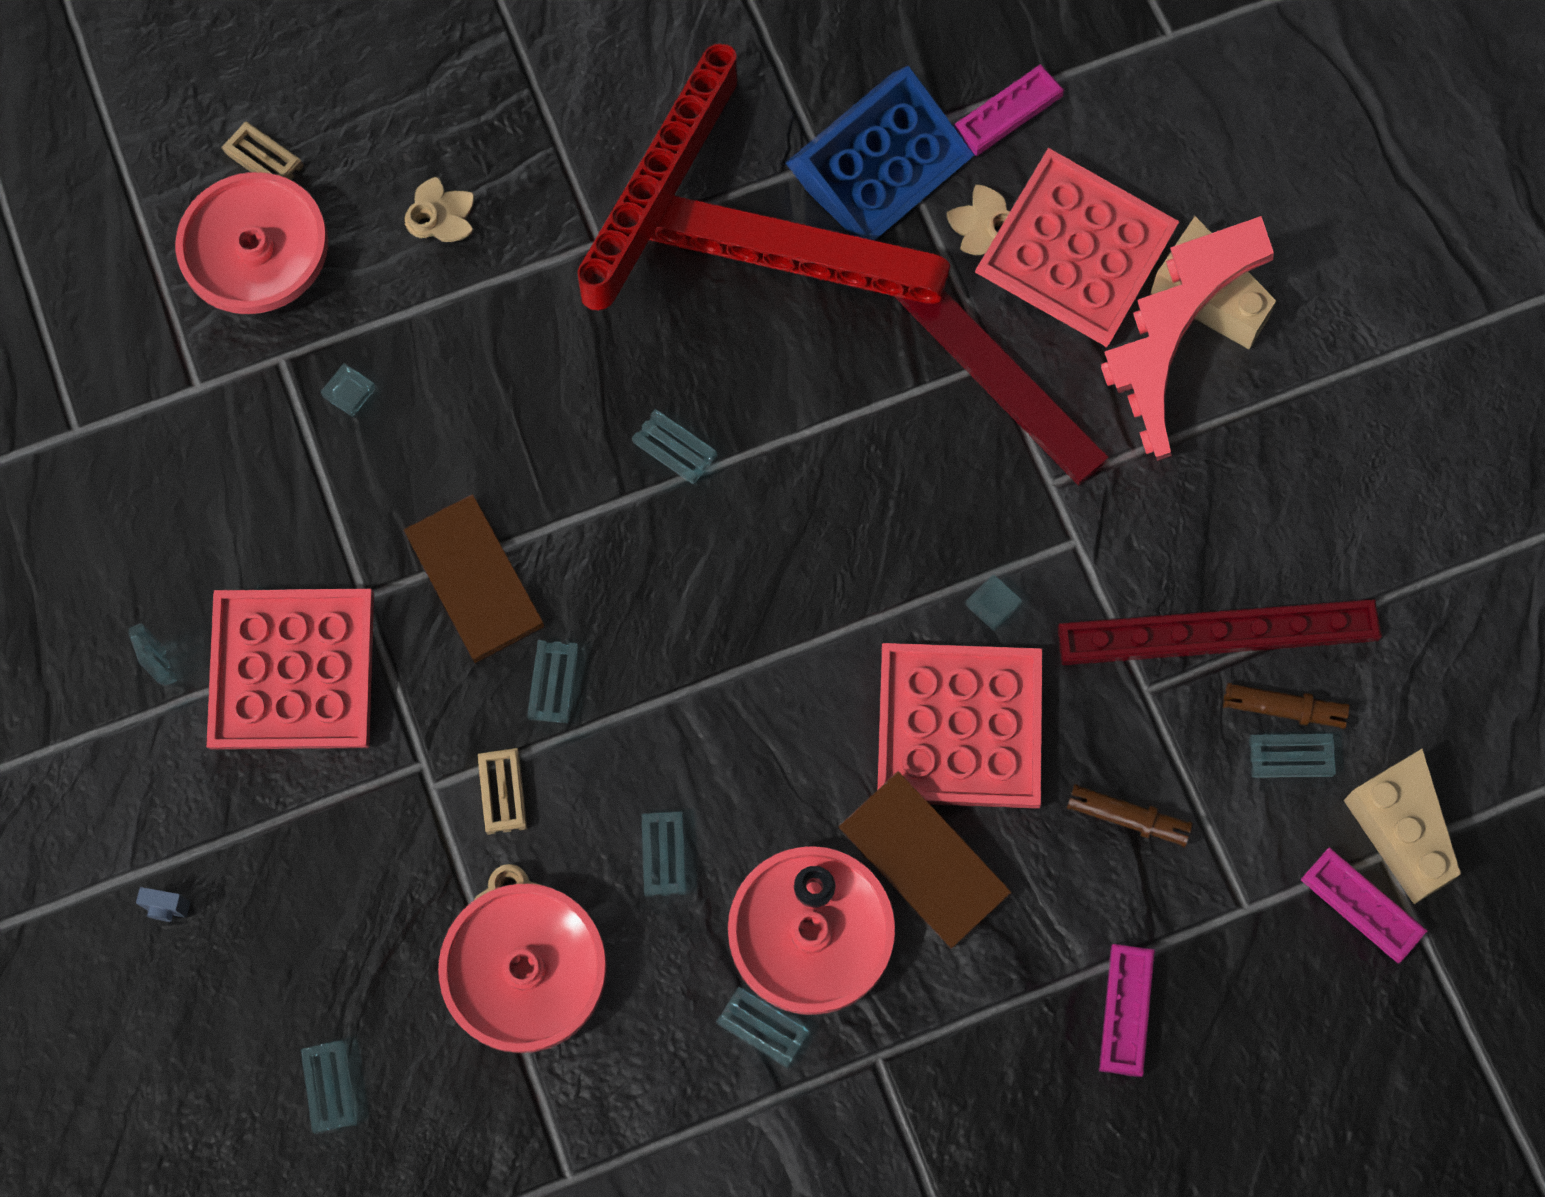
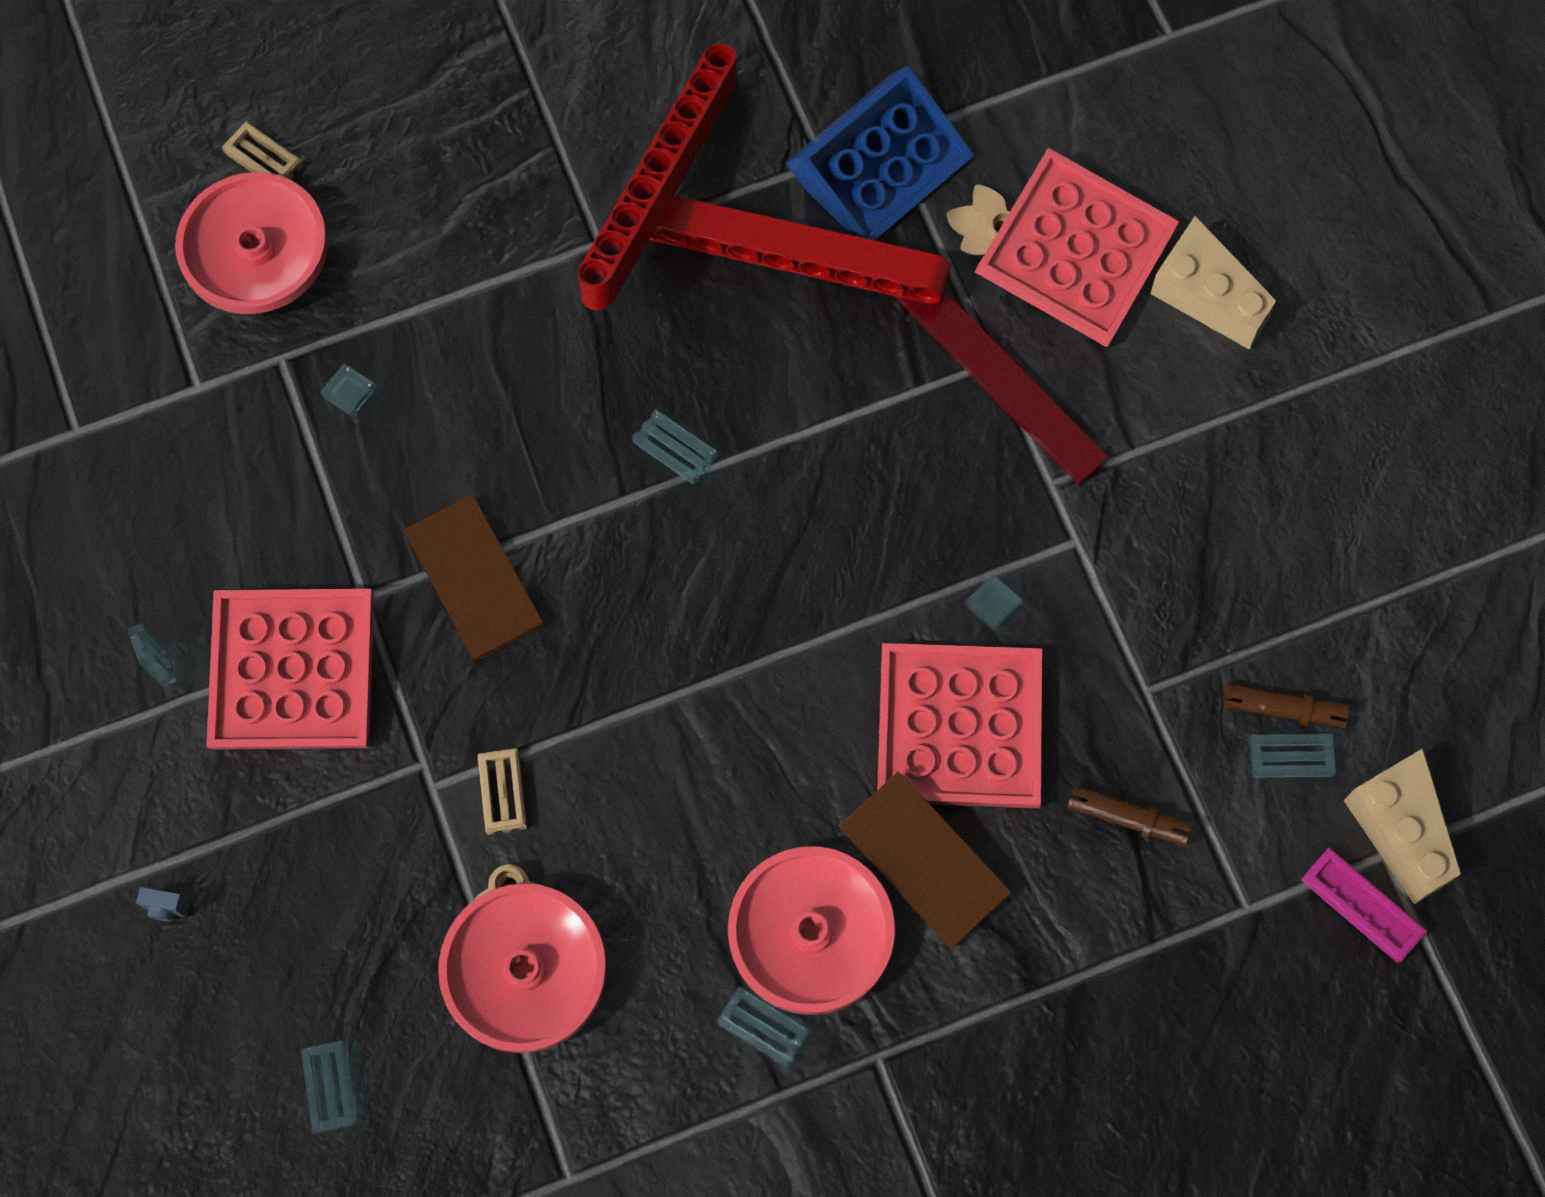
(444, 209): tan plate -> none
(556, 649): clear light blue tile -> none
(665, 888): clear light blue tile -> none
(818, 875): black plate -> none
(1008, 110): dark pink plate -> none
(1126, 1010): dark pink plate -> none
(1203, 270): coral arch -> none
(1219, 632): dark red tile -> none

